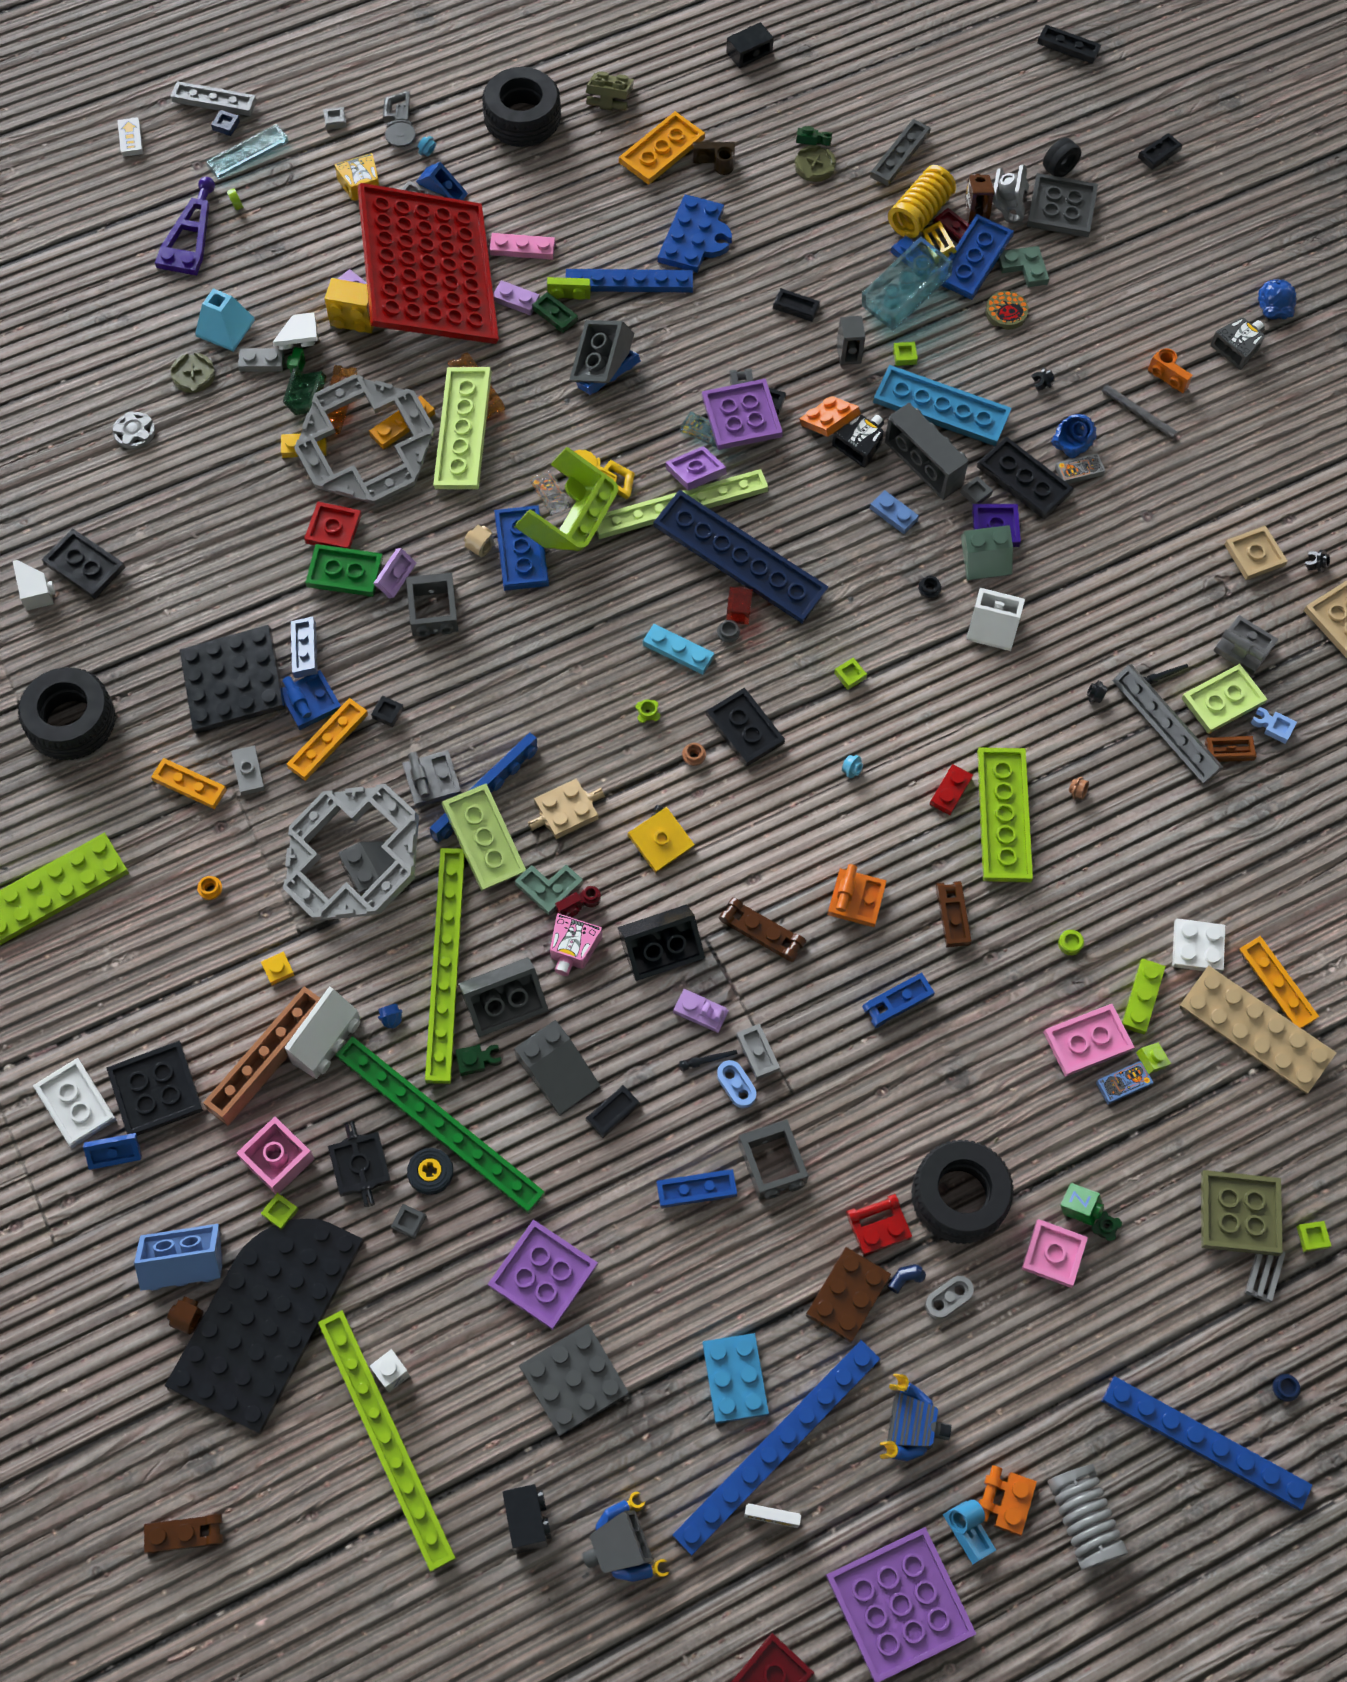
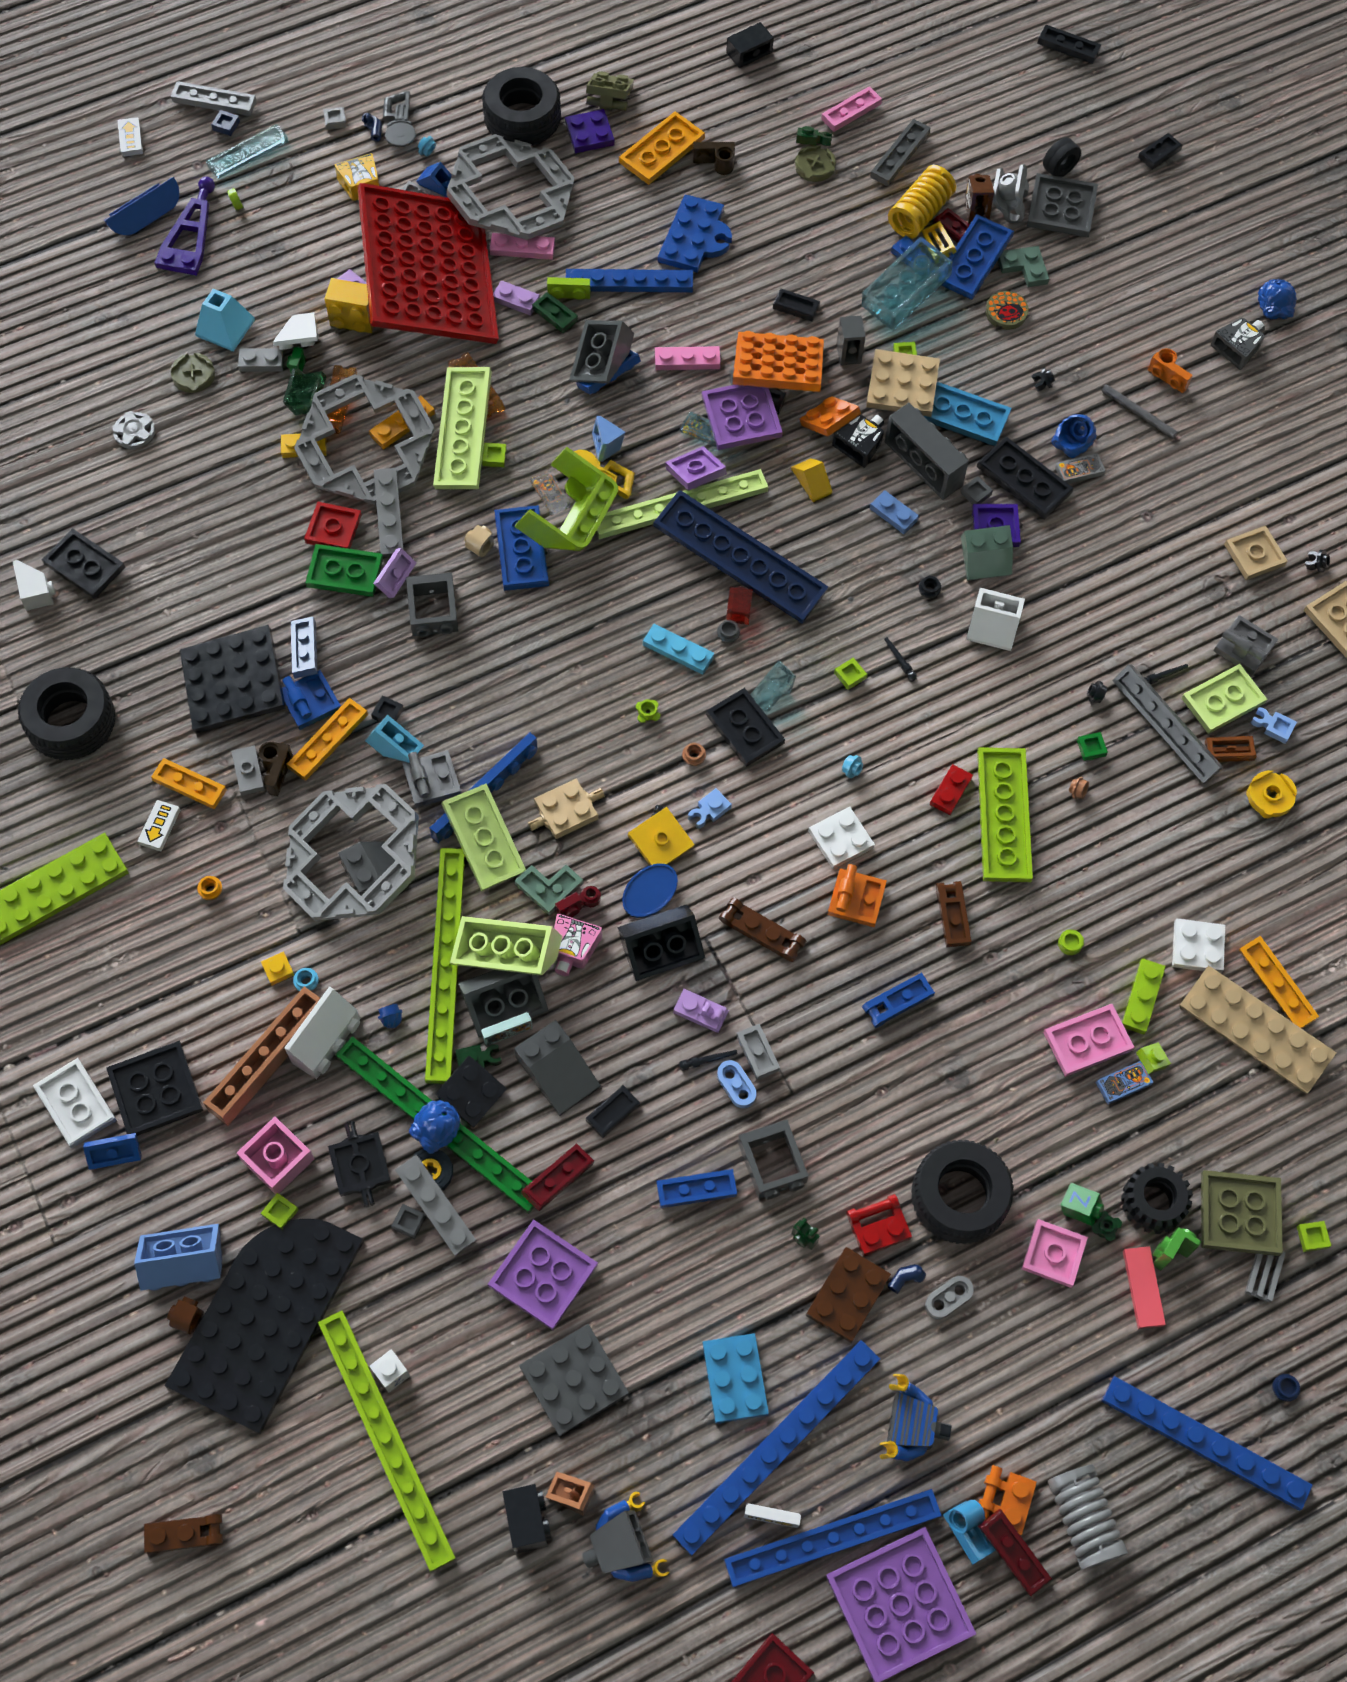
(144, 208): none -> blue brick
(159, 825): none -> white tile
(276, 766): none -> dark brown plate
(305, 973): none -> medium azure plate
(374, 125): none -> dark blue arm
(388, 511): none -> light grey plate
(393, 740): none -> medium azure slope
(433, 1128): none -> blue hair
(435, 1205): none -> light grey plate
(471, 1091): none -> black plate
(494, 455): none -> lime plate
(501, 218): none -> light grey plate
(506, 945): none -> yellowish green slope
(506, 1028): none -> light aqua tile
(557, 1177): none -> dark red tile
(571, 1492): none -> nougat slope
(589, 131): none -> dark purple plate
(606, 438): none -> medium blue slope
(650, 890): none -> blue piece
(687, 358): none -> bright pink plate
(711, 807): none -> light blue plate
(773, 686): none -> clear light blue slope
(778, 361): none -> orange piece
(805, 1234): none -> dark green plate
(813, 478): none -> yellow slope
(832, 1538): none -> blue plate
(841, 838): none -> white plate
(851, 109): none -> bright pink plate
(902, 380): none -> tan plate
(906, 667): none -> black piece
(1015, 1552): none -> dark red tile
(1092, 746): none -> green plate
(1144, 1287): none -> coral tile
(1171, 1184): none -> black tyre
(1180, 1241): none -> bright green bracket
(1268, 806): none -> yellow plate

